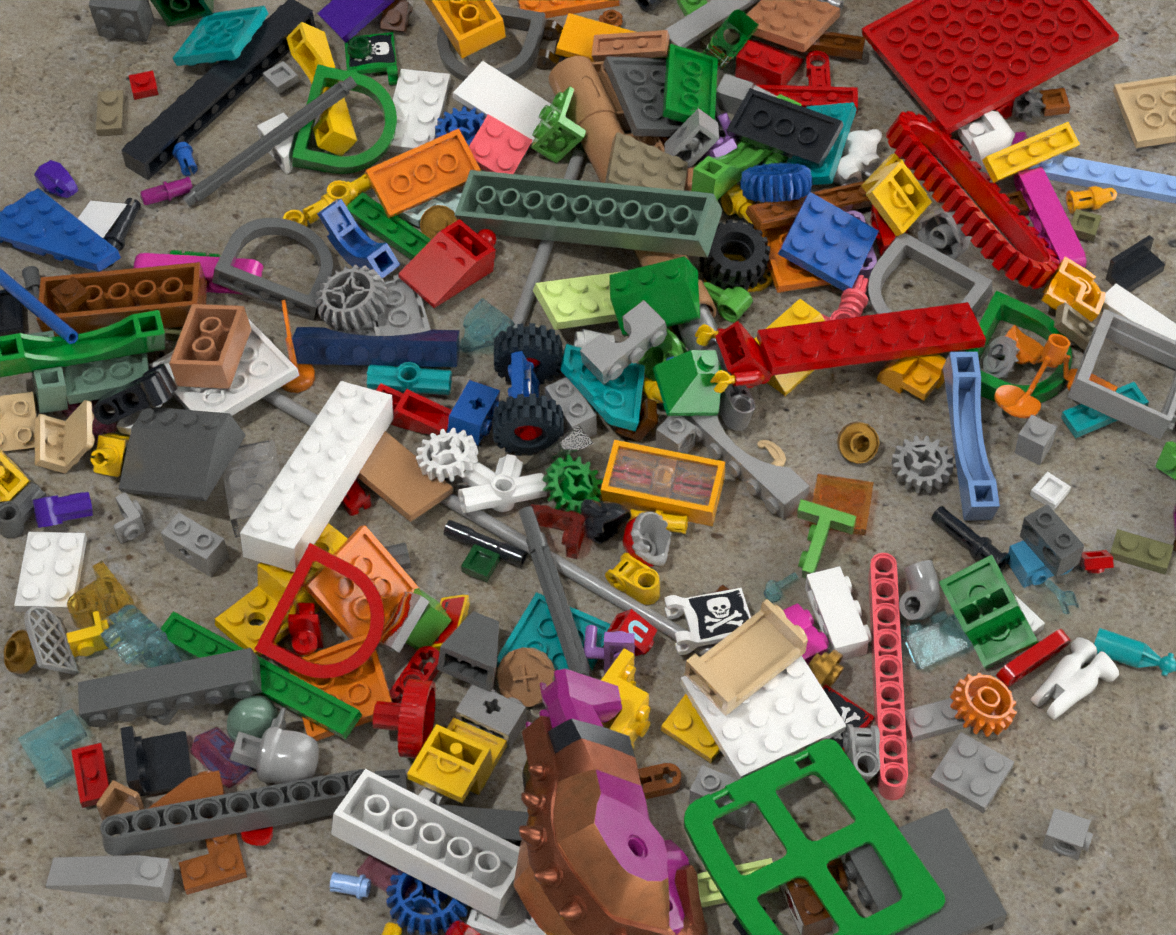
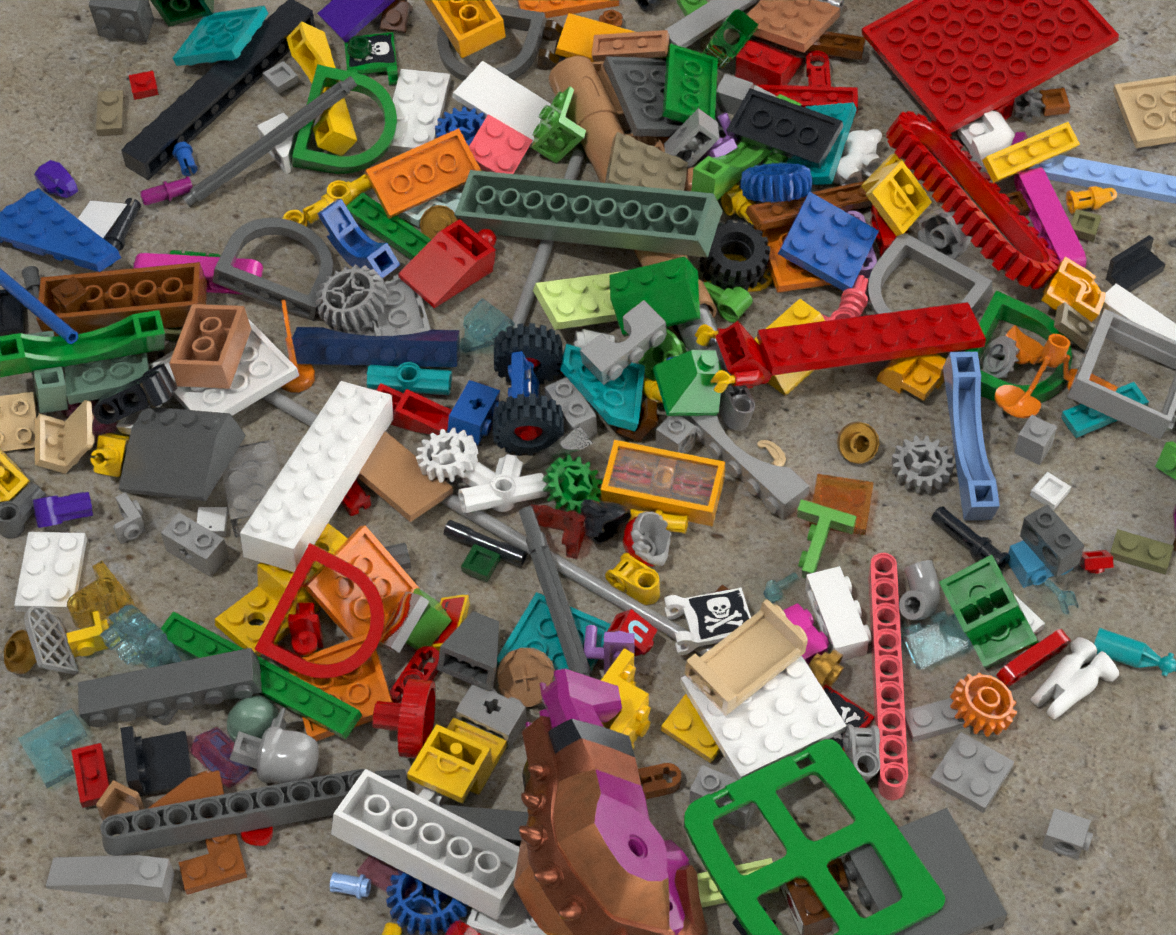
(213, 519): none -> white tile

